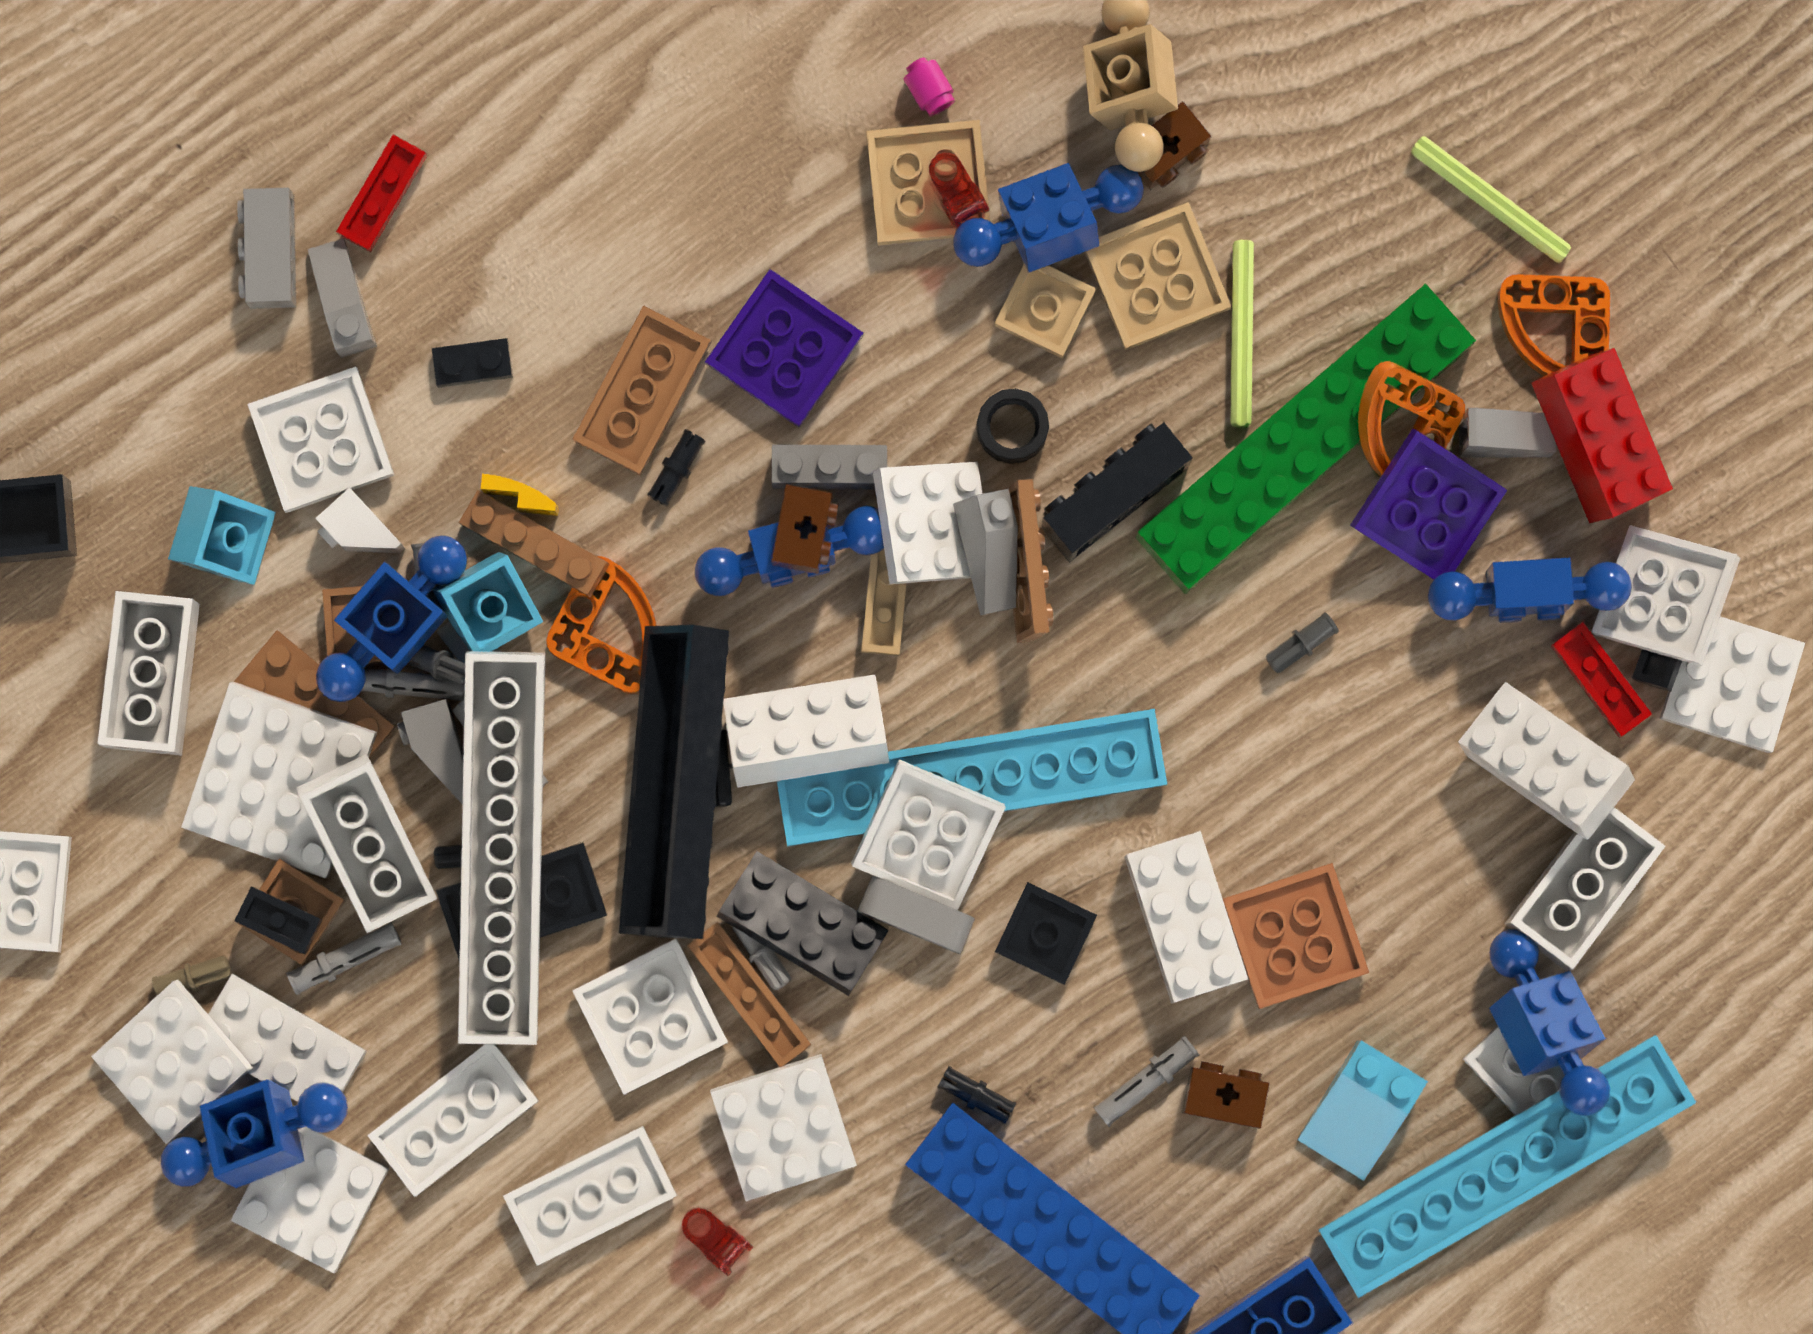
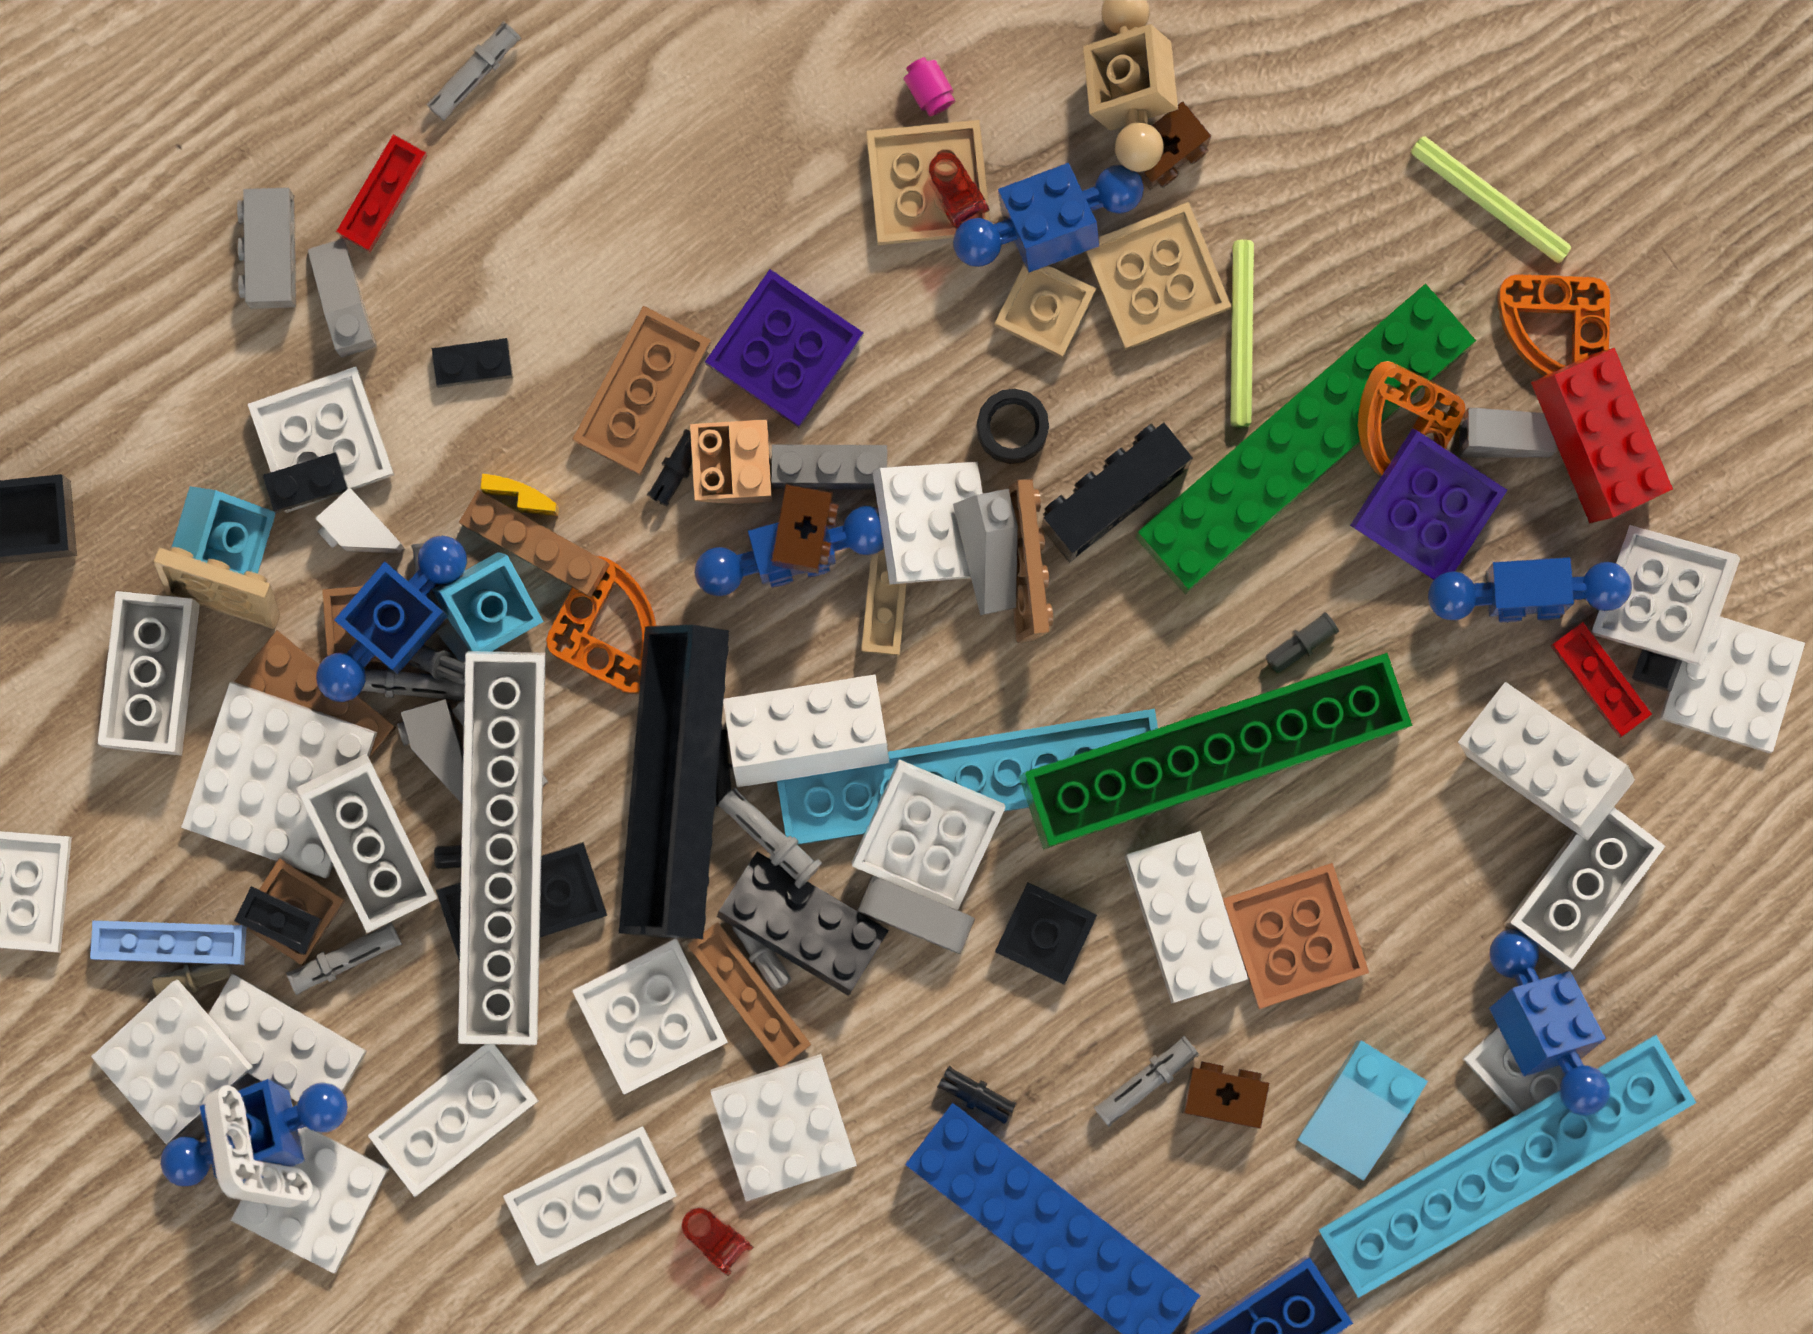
(168, 942): none -> light blue plate
(217, 587): none -> tan plate
(227, 1116): none -> white beam
(305, 482): none -> black plate
(473, 71): none -> light grey pin
(731, 462): none -> light nougat slope
(783, 849): none -> light grey pin
(1215, 751): none -> green brick

